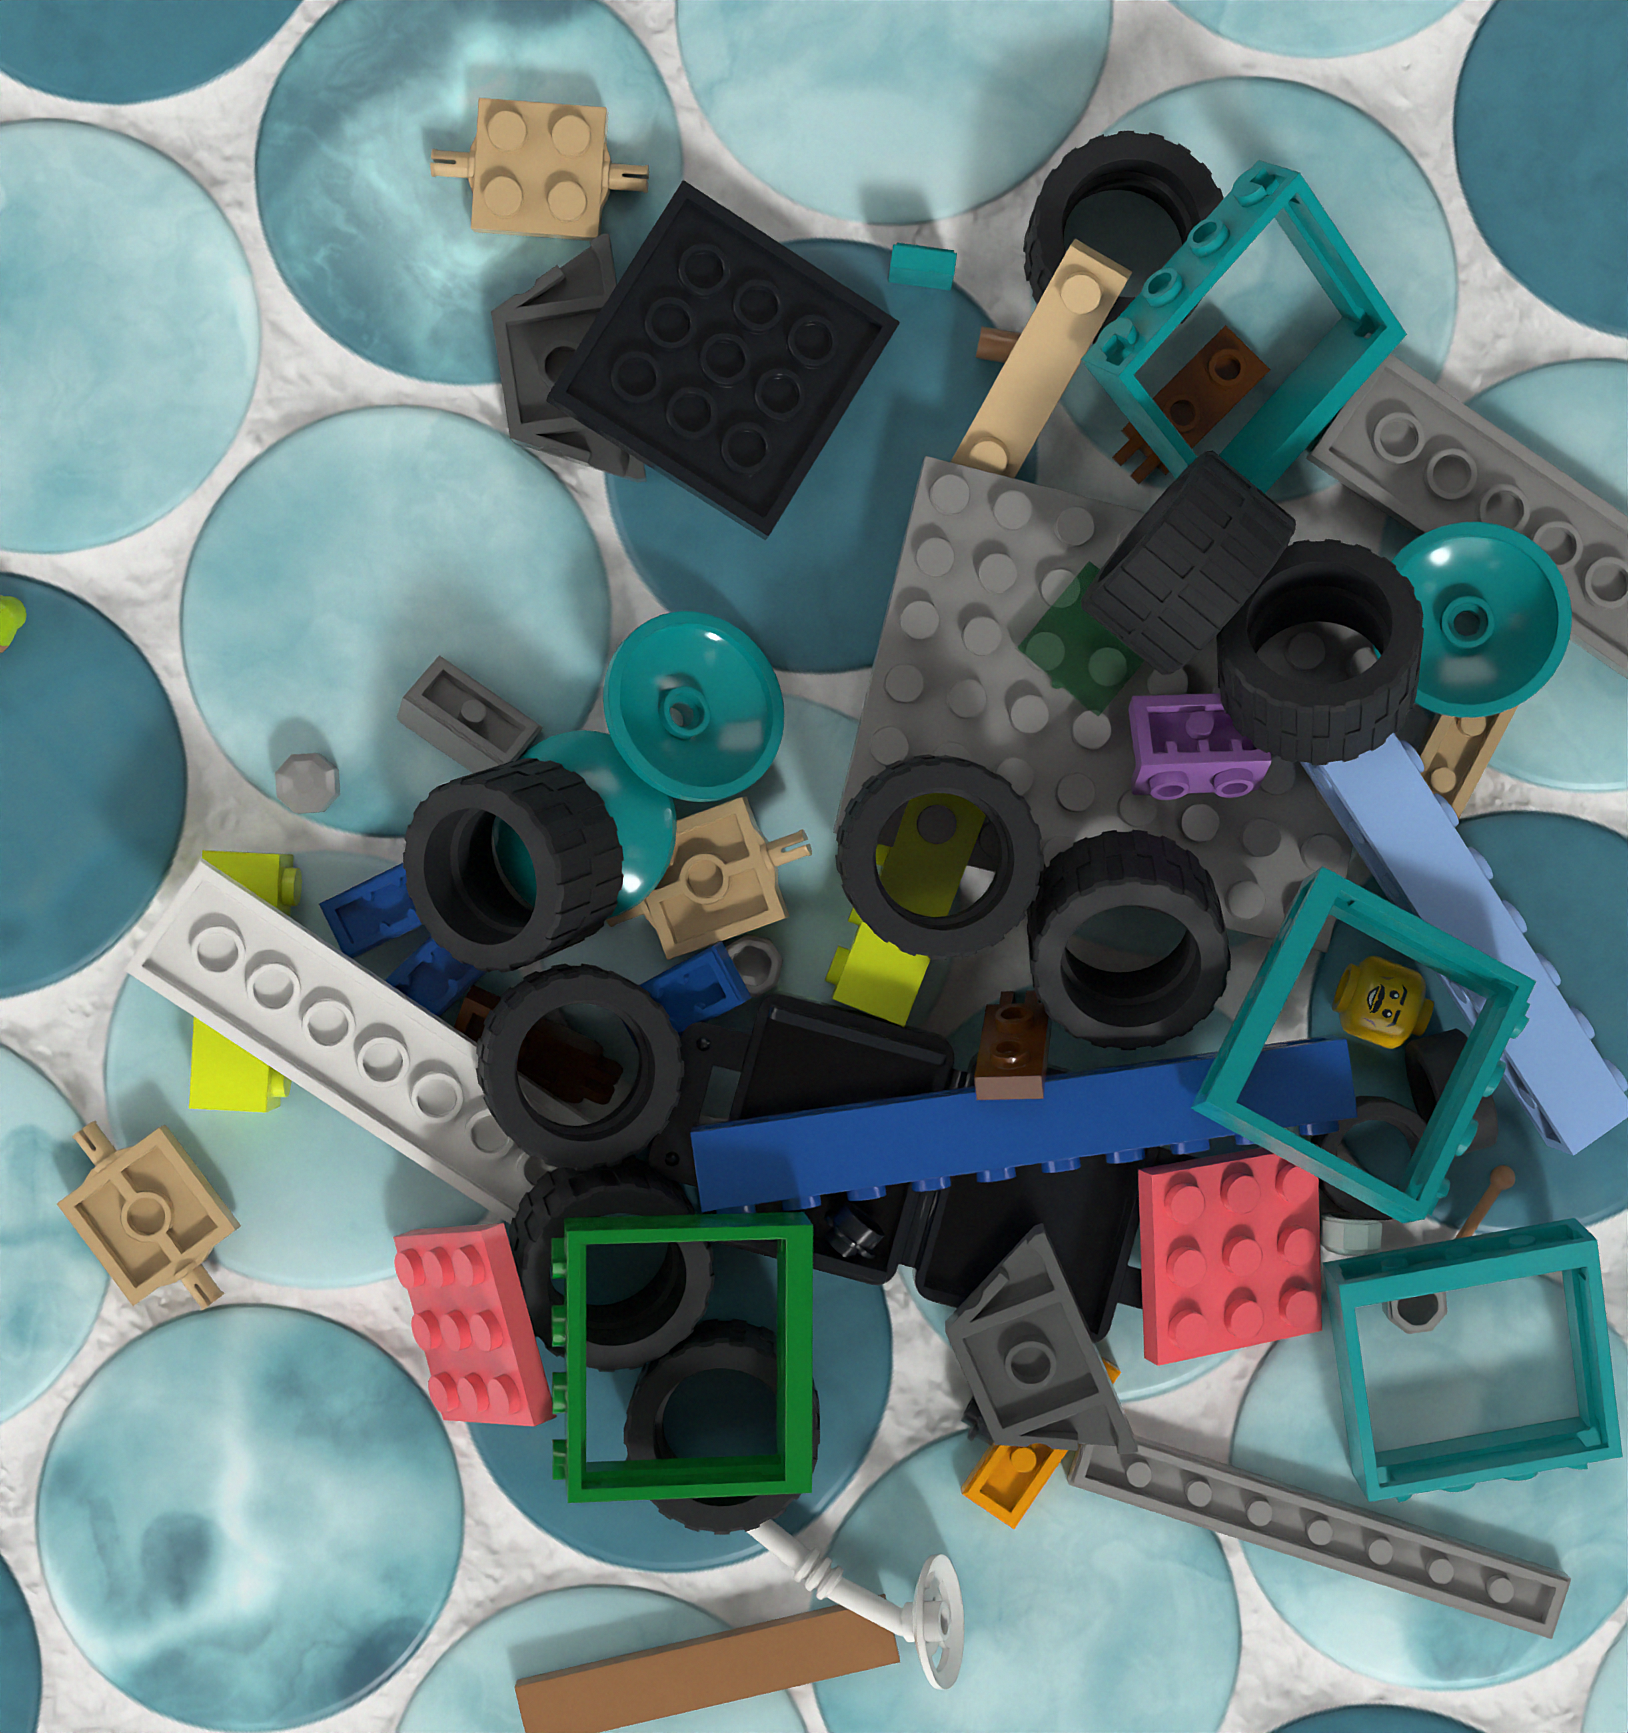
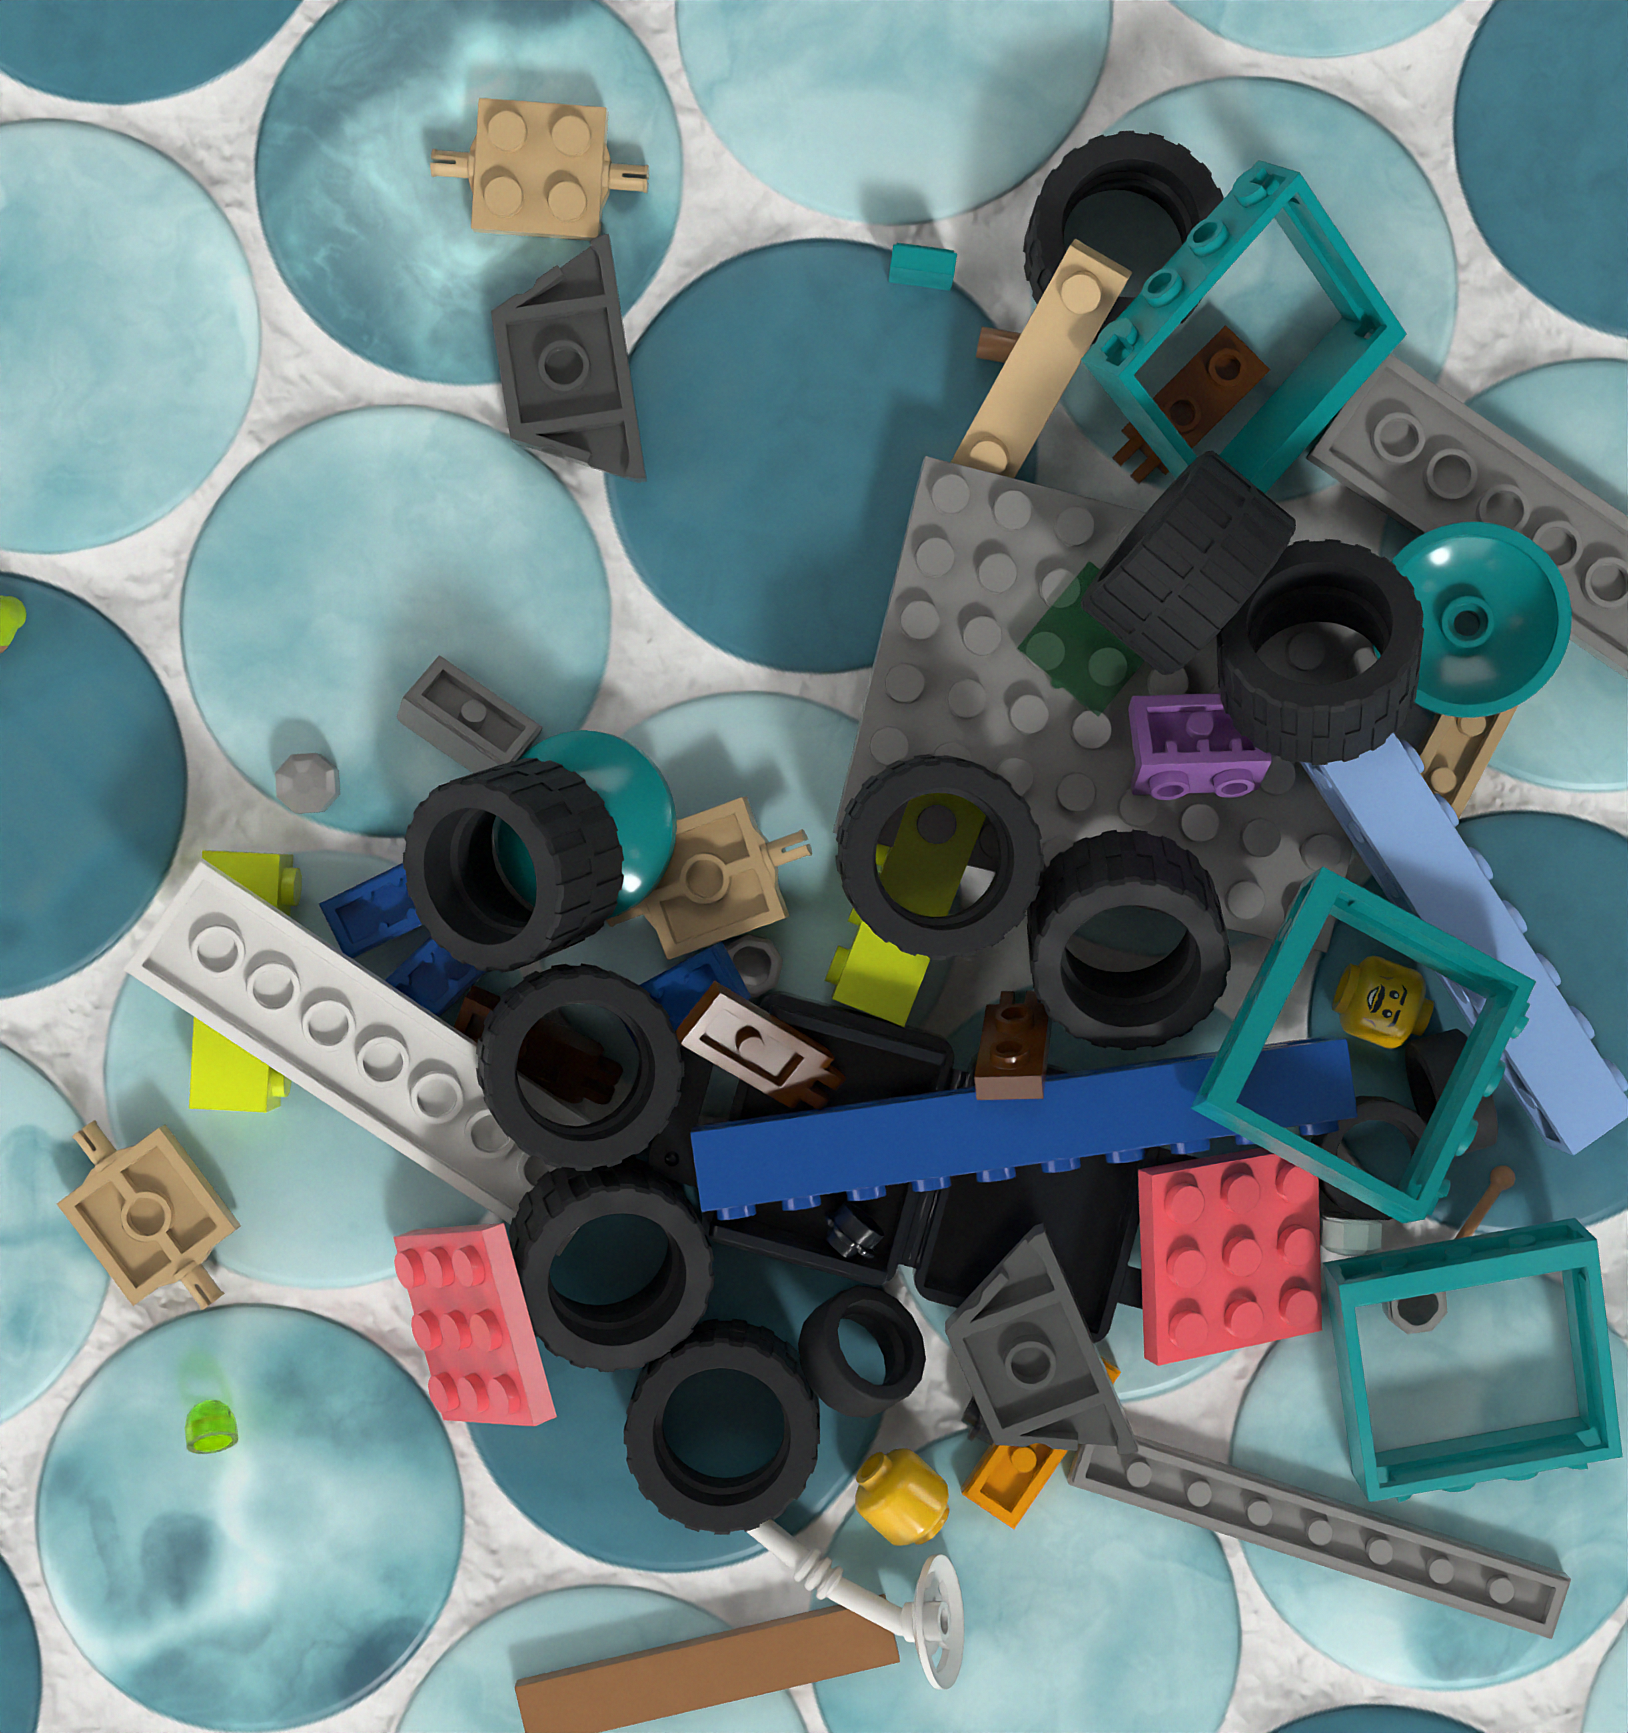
(210, 1428): none -> clear neon green hinge
(688, 1477): green window -> none
(718, 686): teal dish -> none
(723, 360): black plate -> none
(759, 1048): none -> hinge
(831, 1374): none -> black tyre
(902, 1497): none -> yellow head

